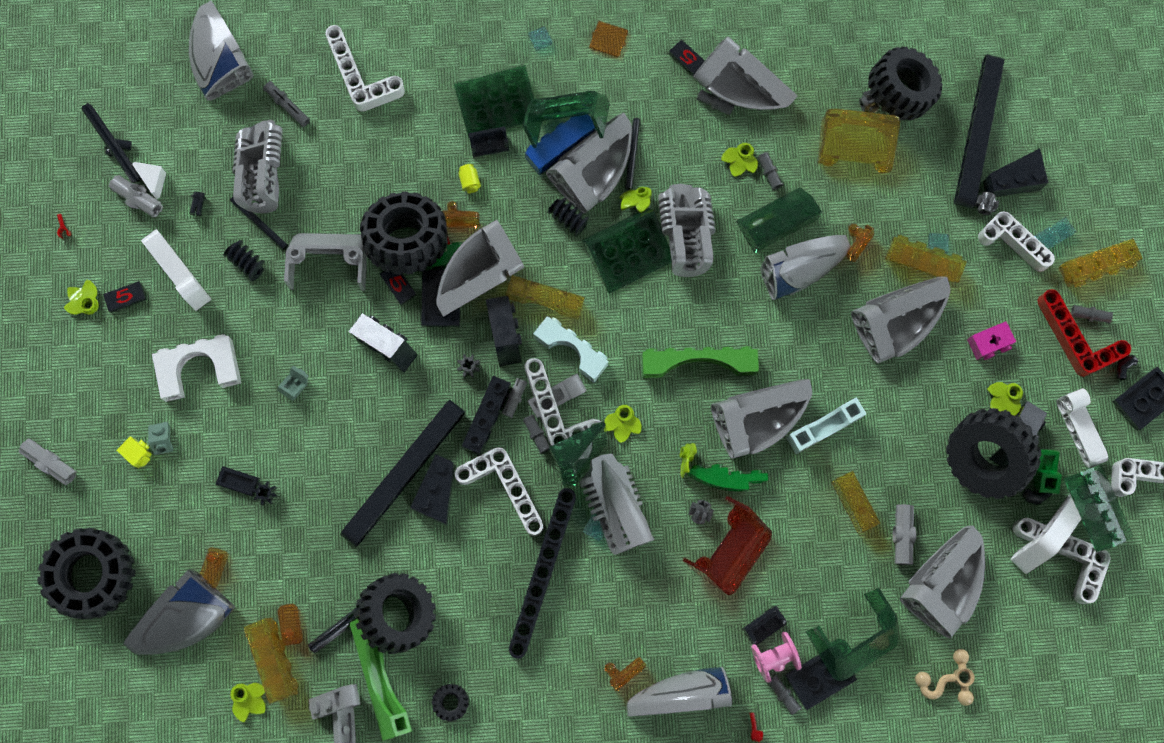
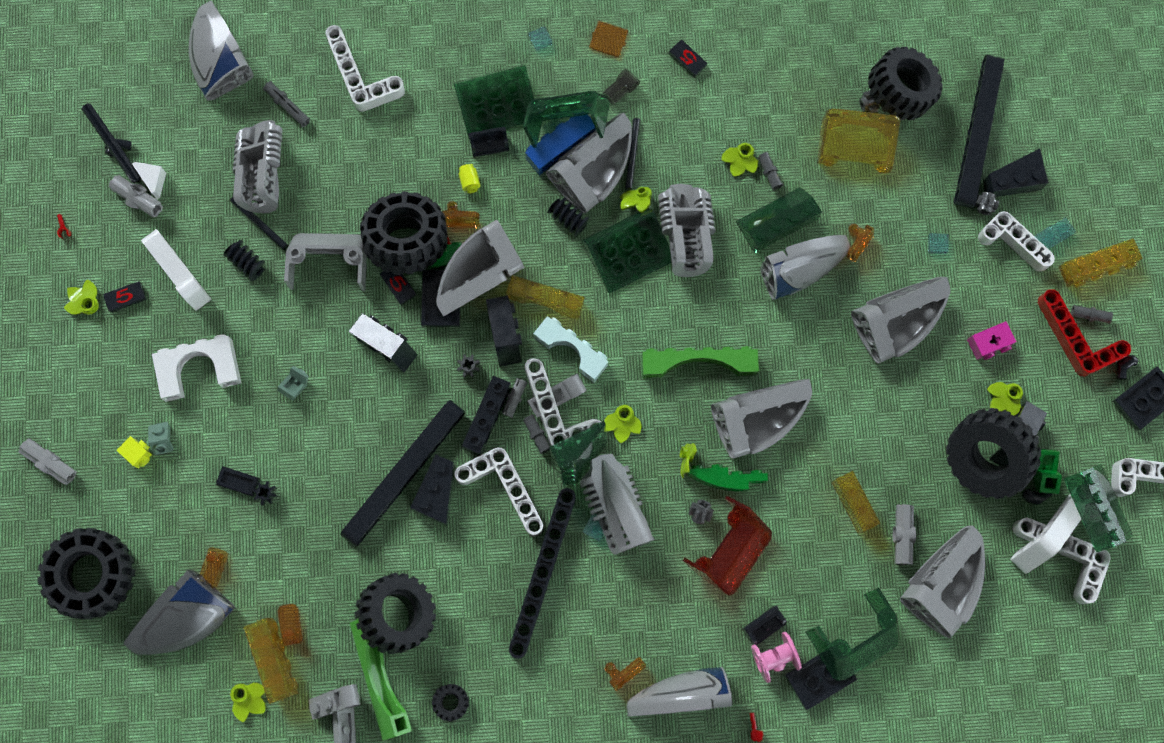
(197, 202): black pin -> none
(333, 631): black axle -> none
(624, 84): none -> clear smoke piece
(715, 102): dark grey pin -> none
(742, 79): light grey panel -> none
(784, 695): dark grey pin -> none
(826, 426): light aqua arch -> none
(924, 259): clear yellow brick -> none
(965, 696): tan piece -> none
(1082, 428): white beam -> none

